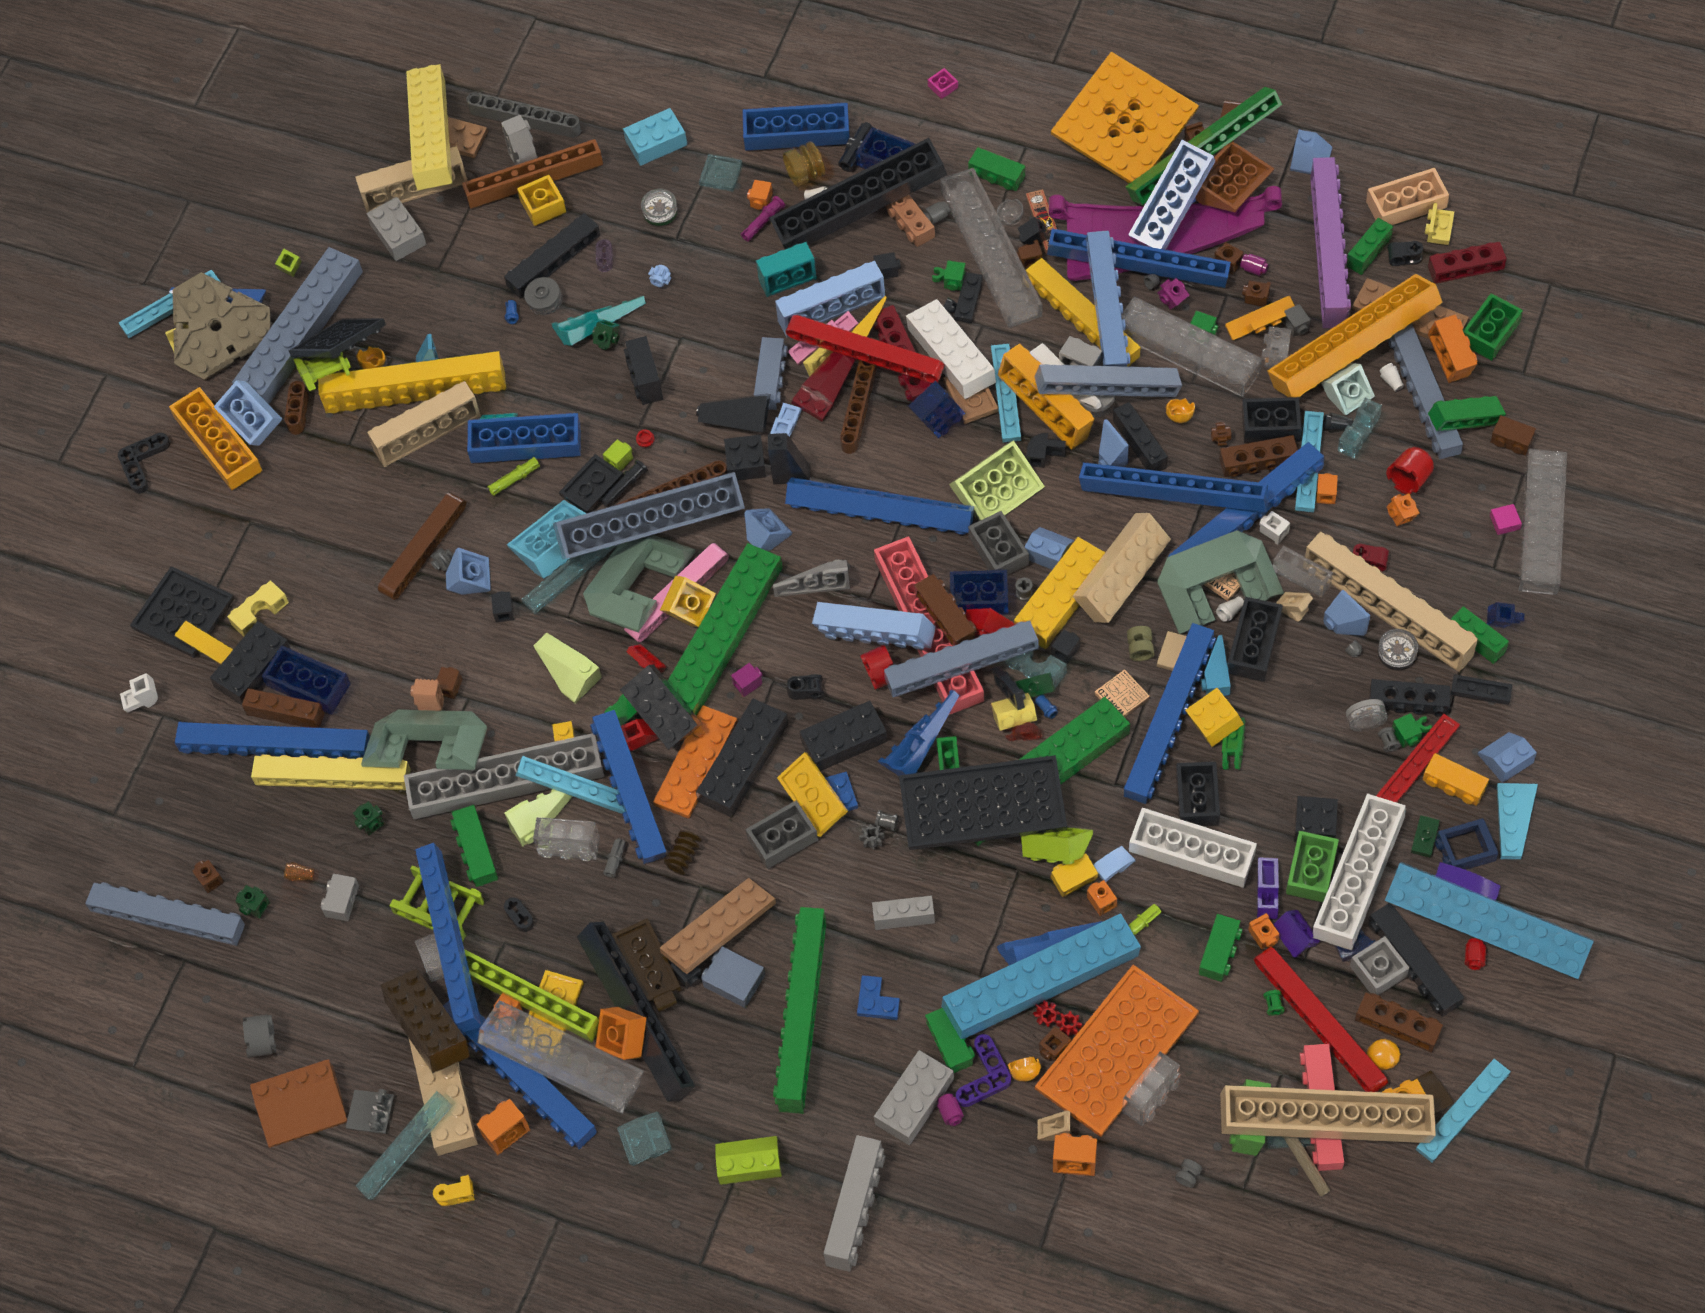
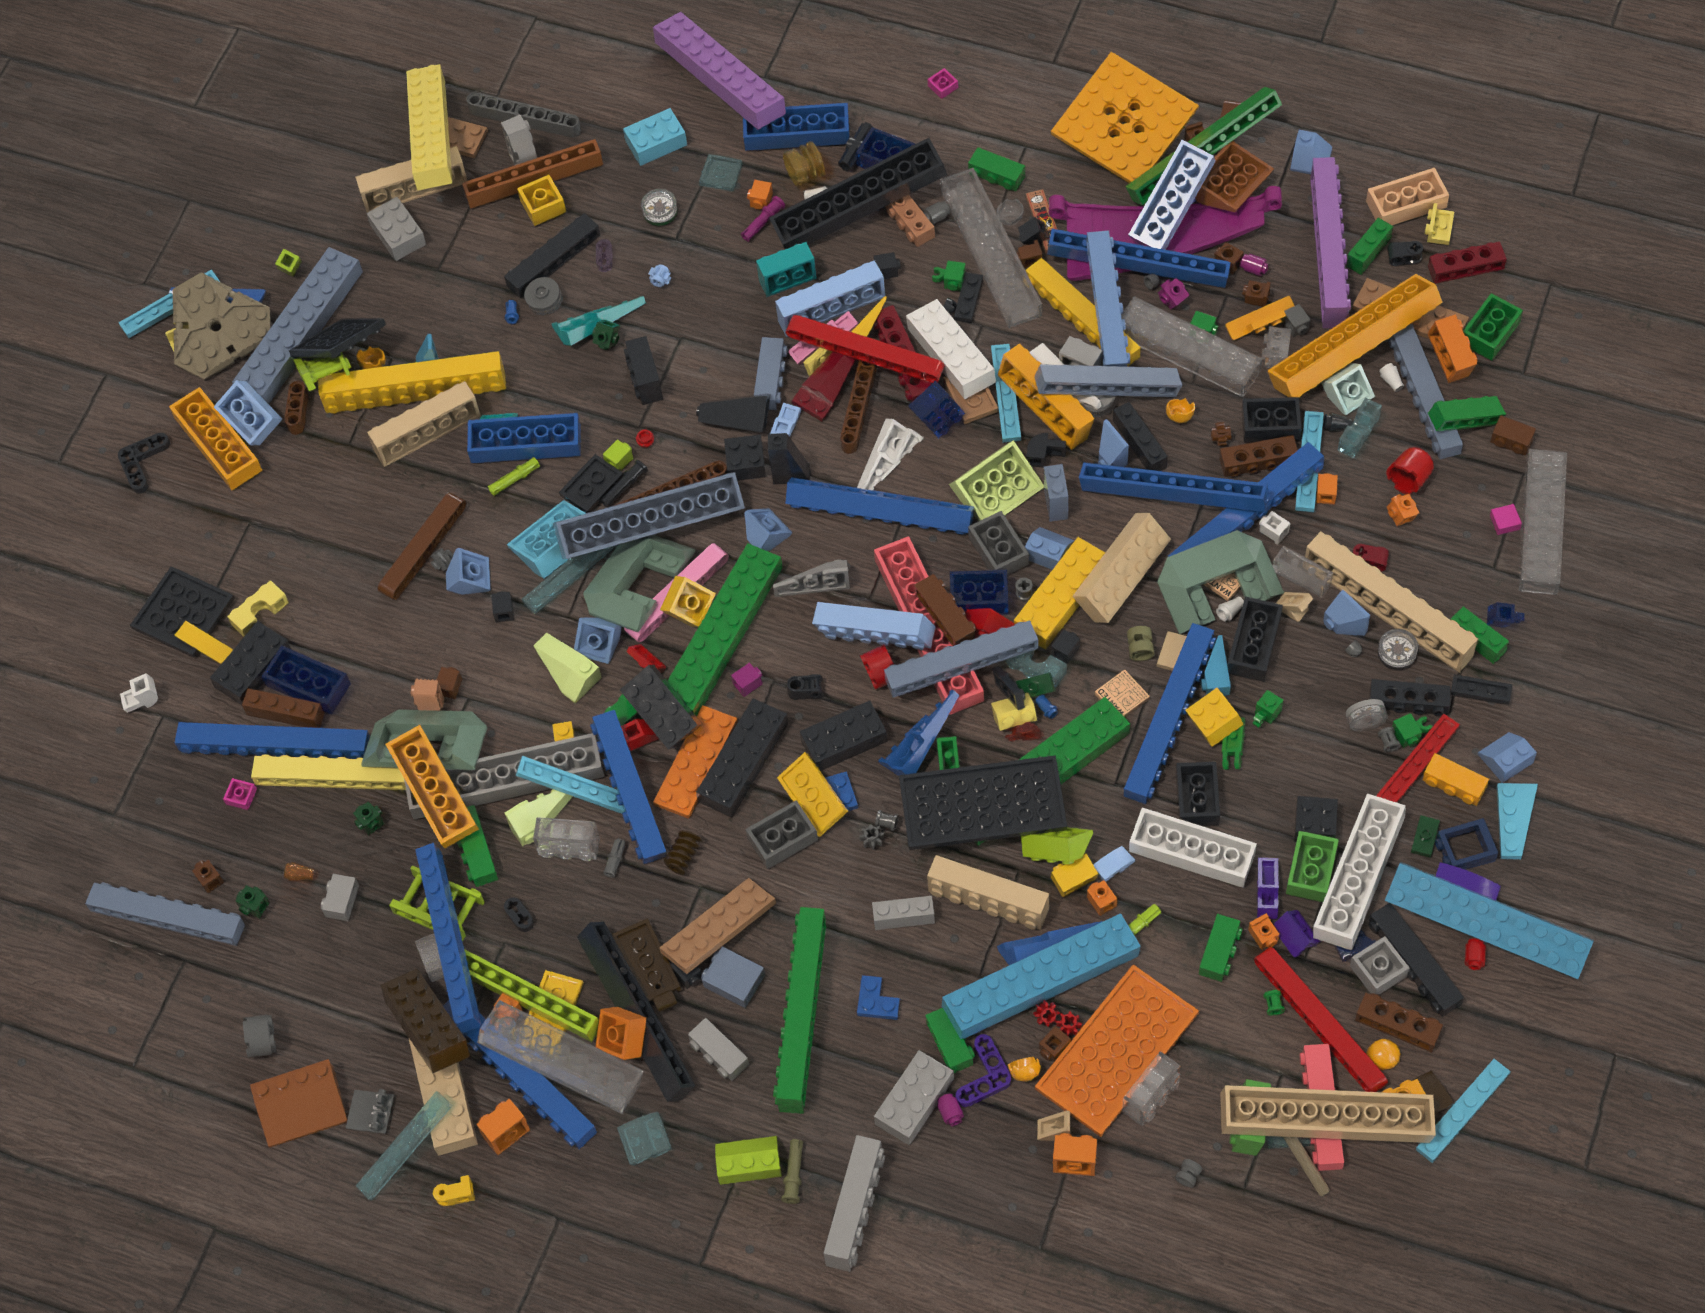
(240, 794): none -> dark pink piece
(432, 786): none -> light orange brick
(597, 639): none -> medium blue slope
(718, 1050): none -> light grey brick
(719, 70): none -> medium lavender brick
(792, 1179): none -> olive pin
(889, 449): none -> white wedge
(988, 893): none -> tan brick
(1056, 492): none -> sand blue brick
(1267, 708): none -> green brick

